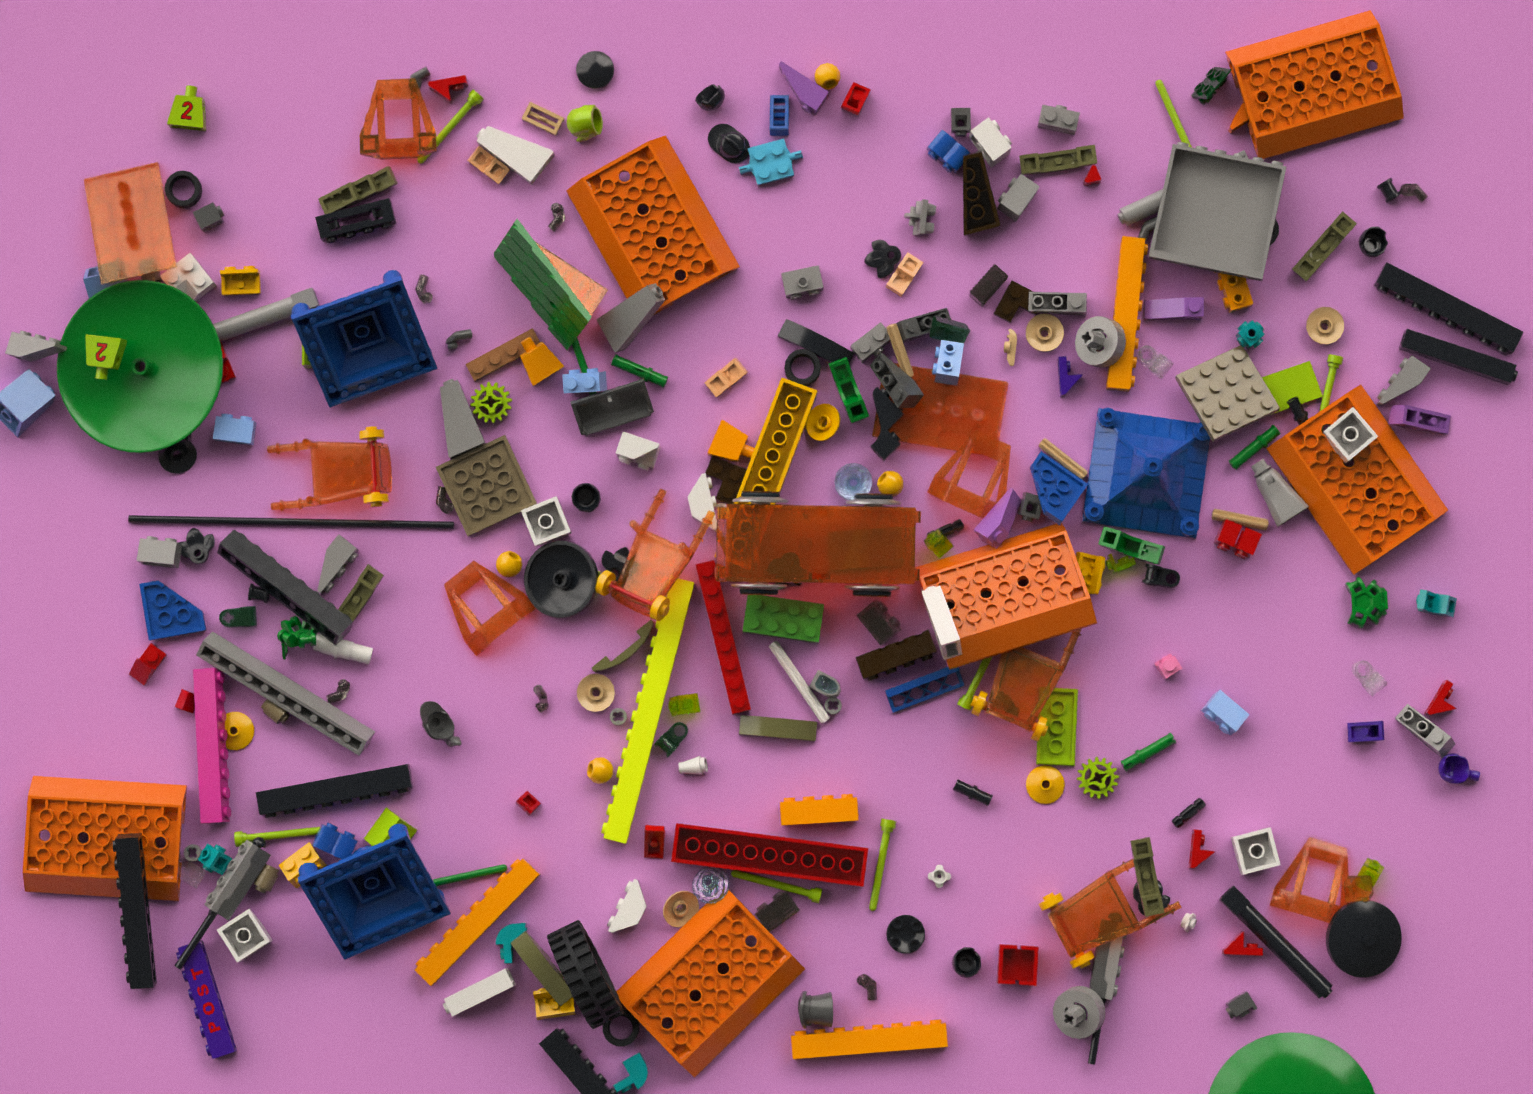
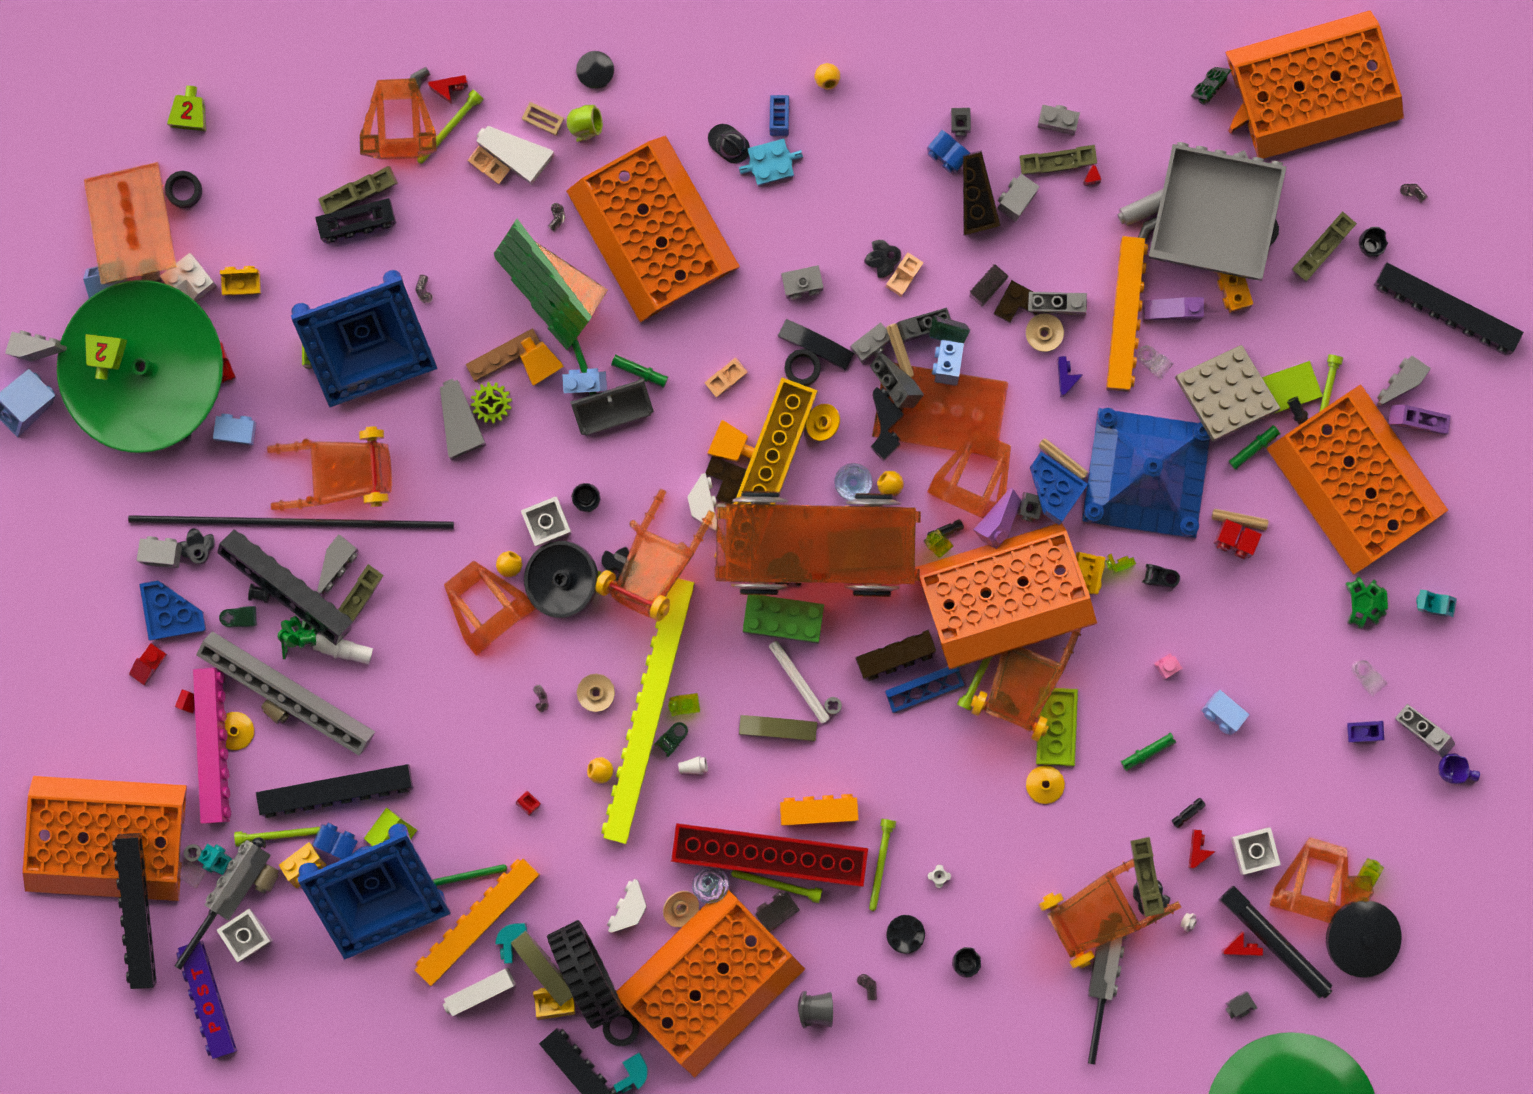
(180, 462): black dish -> none
(209, 216): dark grey brick -> none
(264, 315): light grey brick -> none
(341, 692): clear smoke arm -> none
(438, 723): dark grey hair -> none
(442, 502): clear smoke arm -> none
(457, 336): dark grey arm -> none
(486, 485): dark tan plate -> none
(617, 710): light grey bush -> none
(630, 316): light grey slope -> none
(637, 450): white slope -> none
(643, 632): olive slope -> none
(654, 841): red slope -> none
(710, 97): black hair -> none
(723, 638): red brick -> none
(807, 92): medium lavender slope -> none
(825, 685): rock -> none
(848, 390): green arch -> none
(855, 99): red slope -> none
(869, 1040): light orange brick -> none
(879, 622): clear smoke brick -> none
(918, 216): light grey hips -> none
(942, 622): white slope -> none
(973, 792): black pin -> none
(991, 142): white slope -> none
(1010, 347): tan piece -> none
(1017, 964): red piece -> none
(1071, 1016): light grey piece -> none
(1090, 338): light grey piece -> none
(1093, 769): lime gear -> none
(1131, 546): green arch -> none
(1172, 112): lime piece -> none
(1247, 341): teal brick -> none
(1277, 493): light grey piece -> none
(1331, 318): tan dish -> none
(1349, 435): white slope -> none
(1389, 190): black bush -> none
(1438, 704): red slope -> none
(1458, 357): black brick -> none

